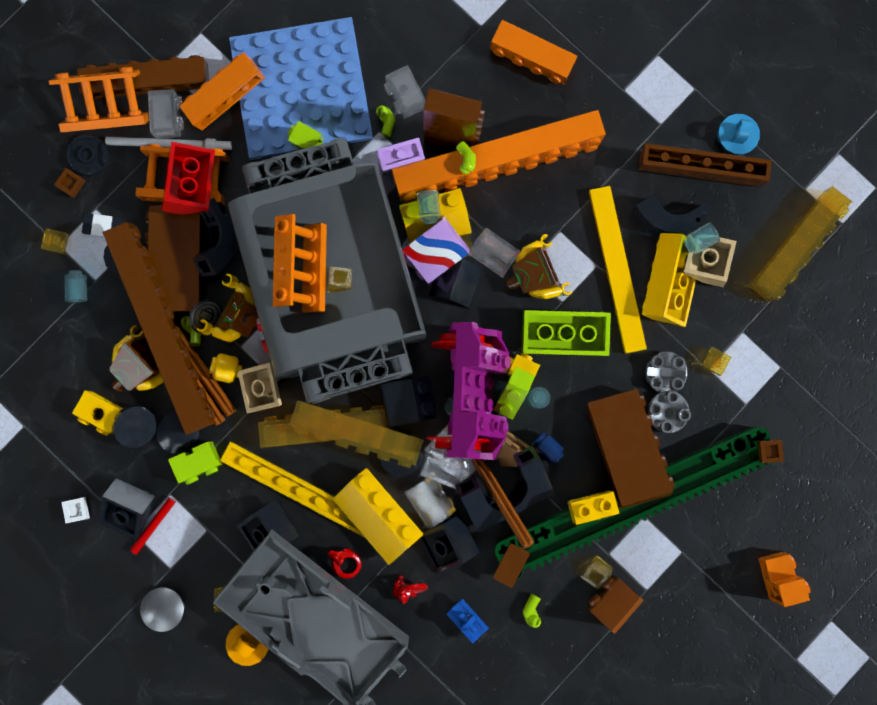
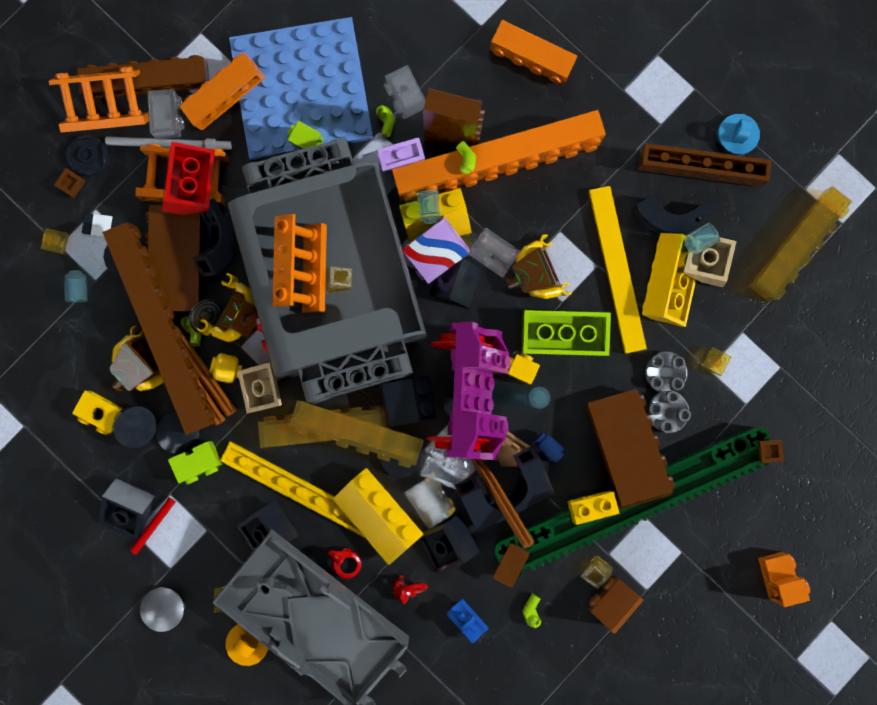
(75, 510): white plate -> none
(514, 393): lime brick -> none

